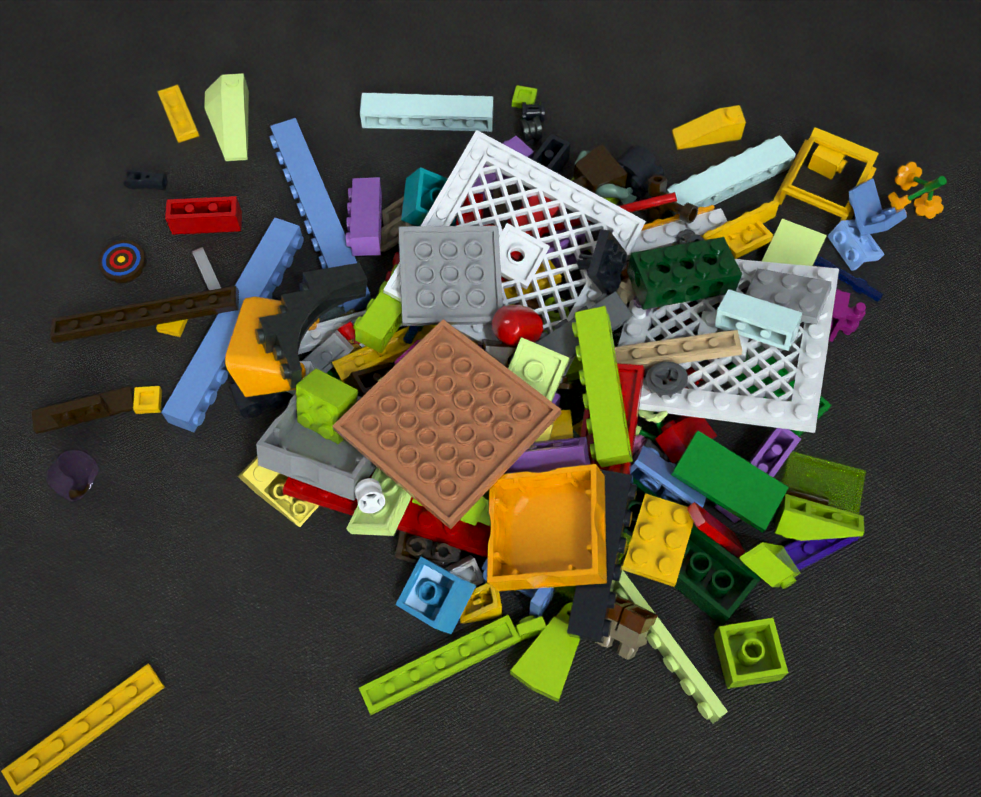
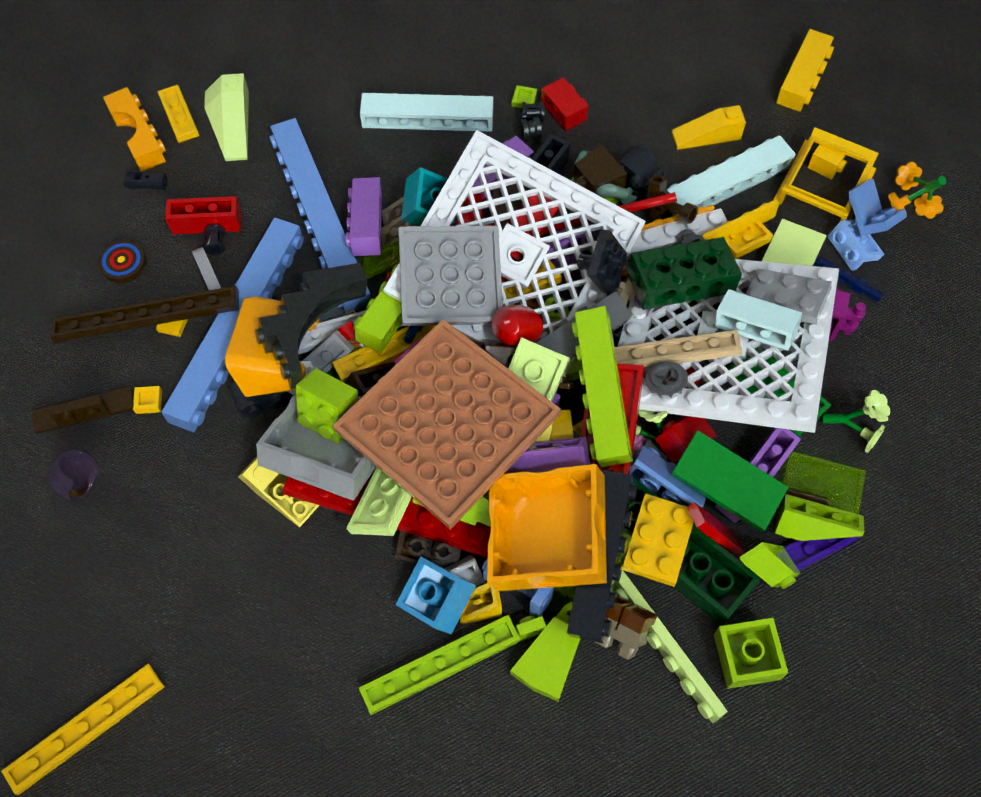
(143, 145): none -> light orange arch
(214, 240): none -> black bush
(369, 495): white wheel -> none
(378, 263): none -> clear neon green tile
(564, 104): none -> red brick
(805, 70): none -> yellow brick
(875, 407): none -> yellowish green plant

